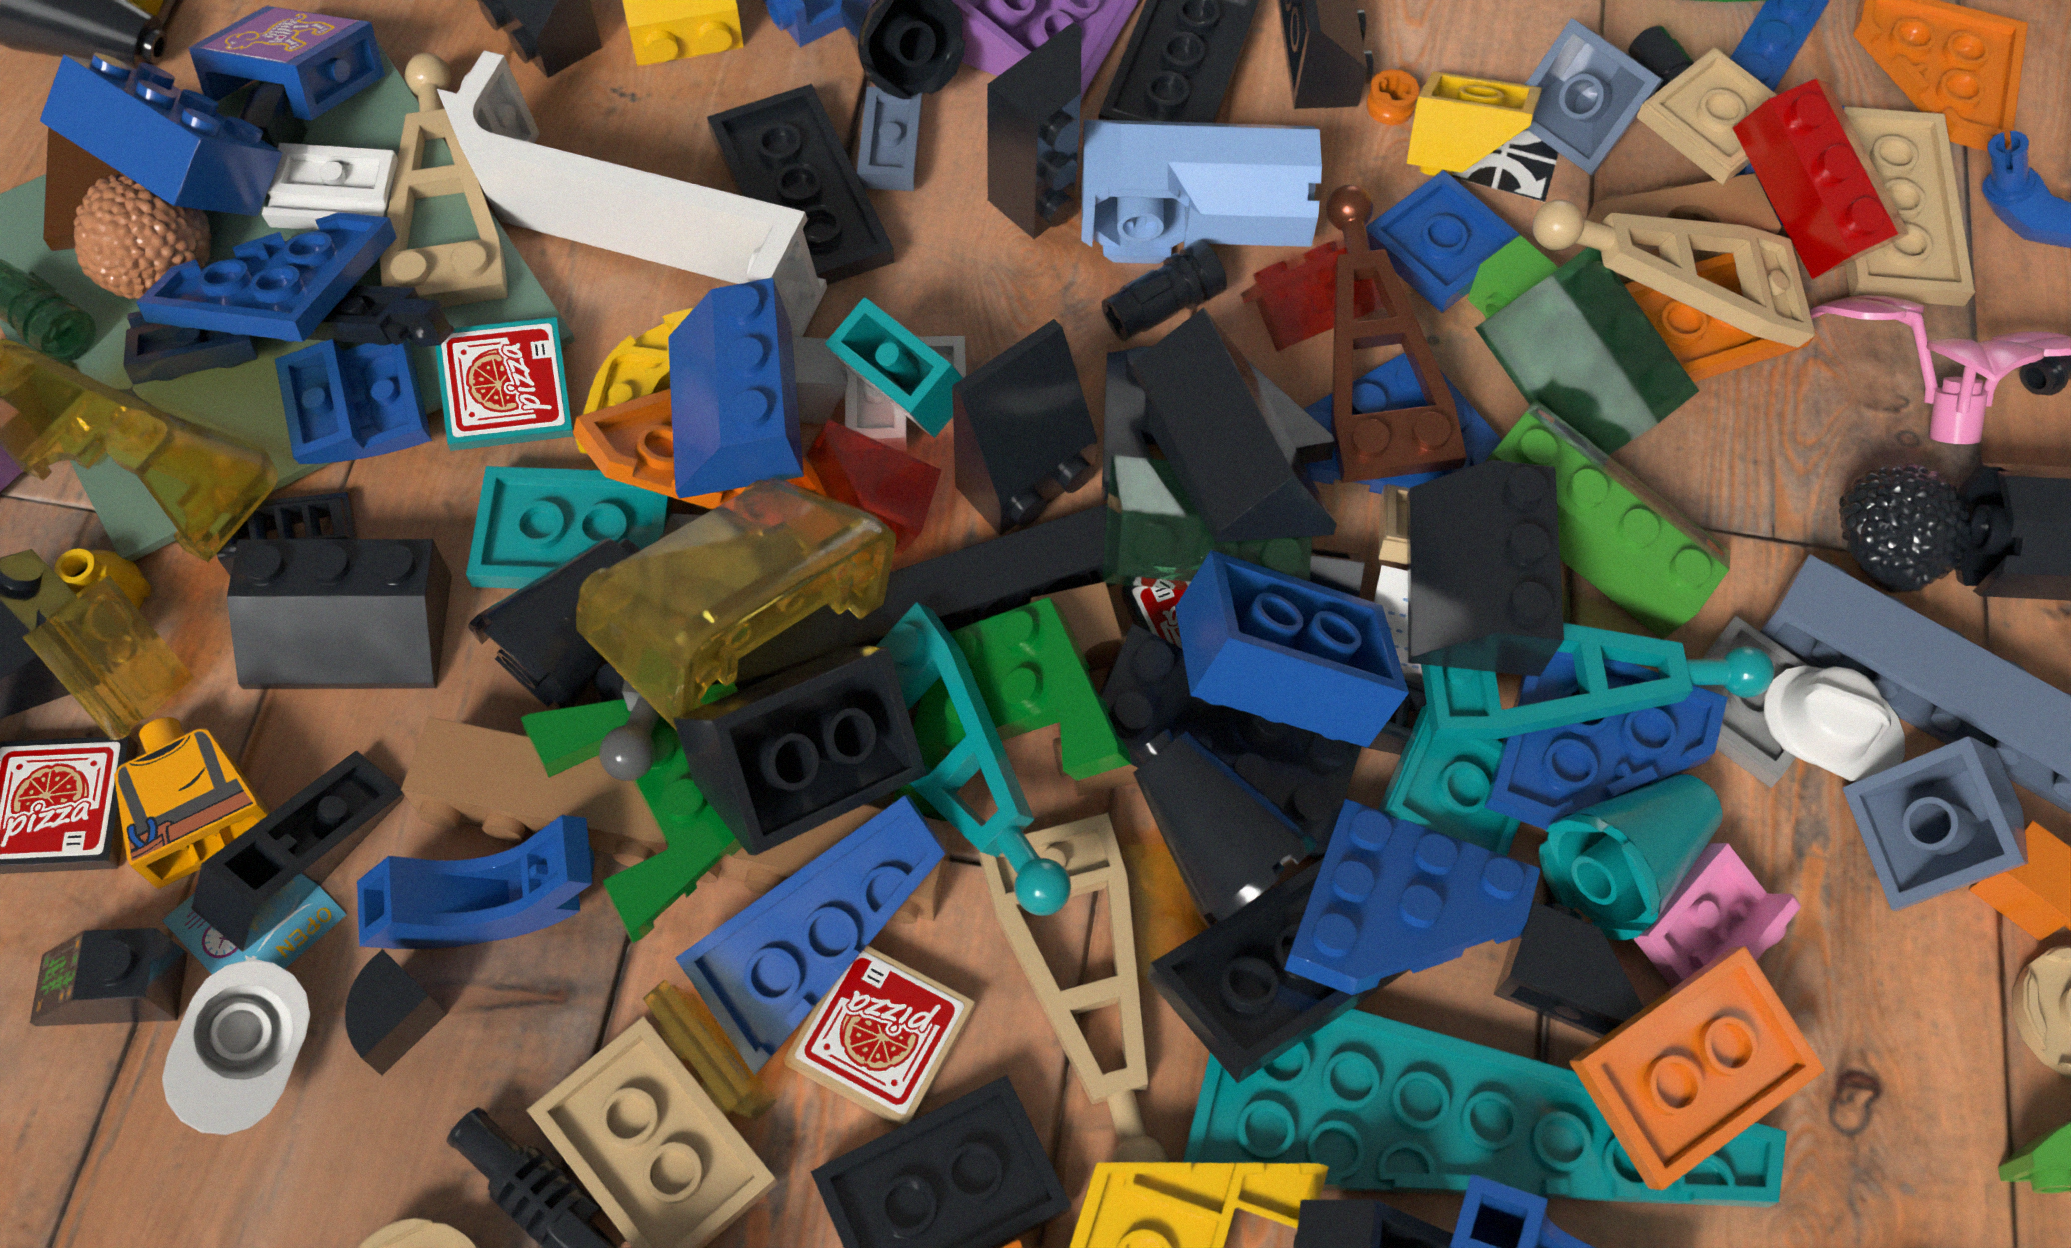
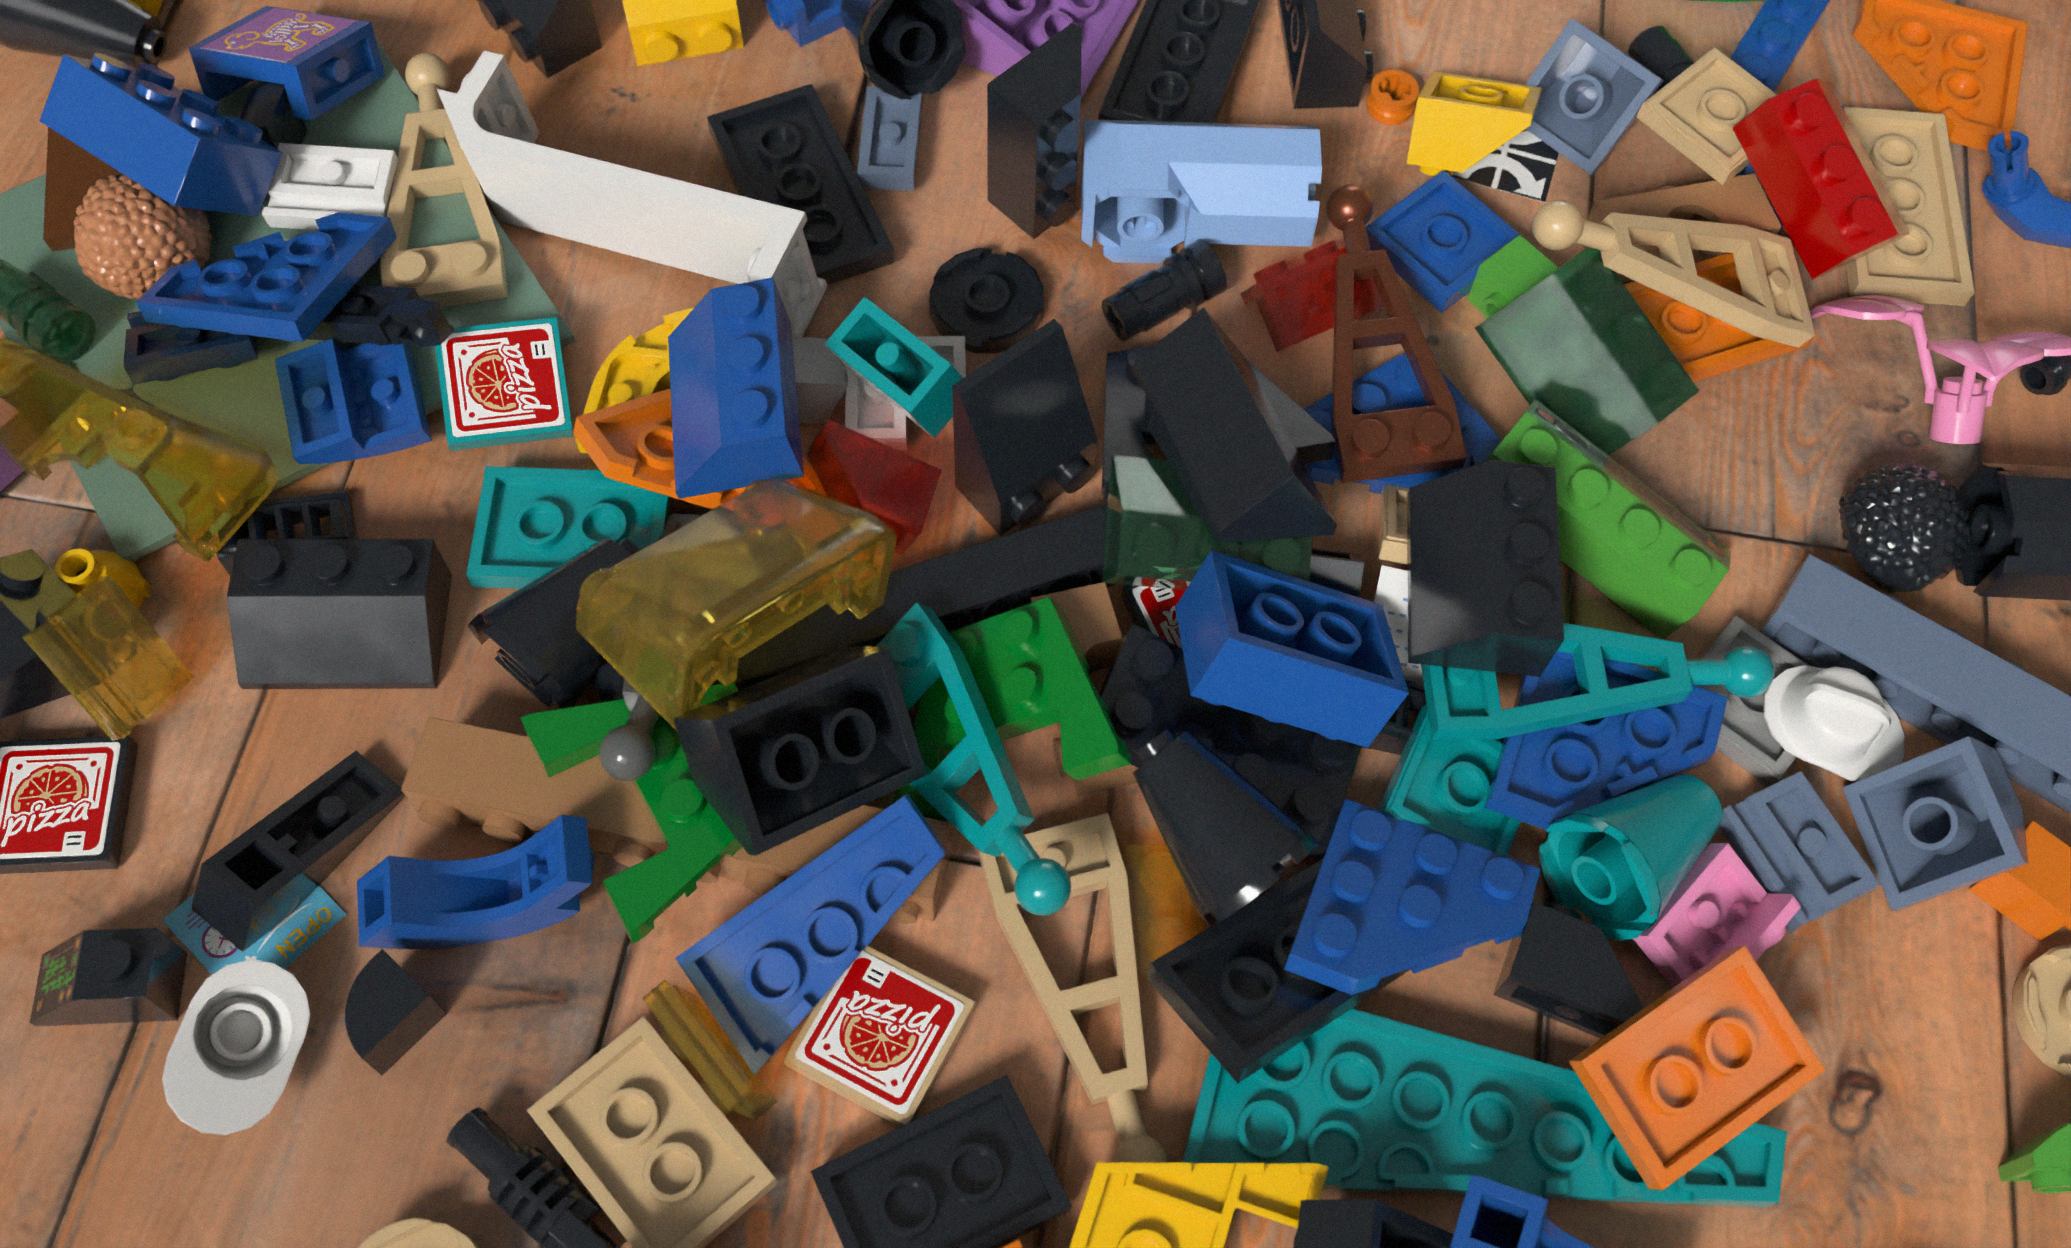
(181, 801): light orange torso -> none
(986, 299): none -> black tile
(1797, 849): none -> sand blue plate

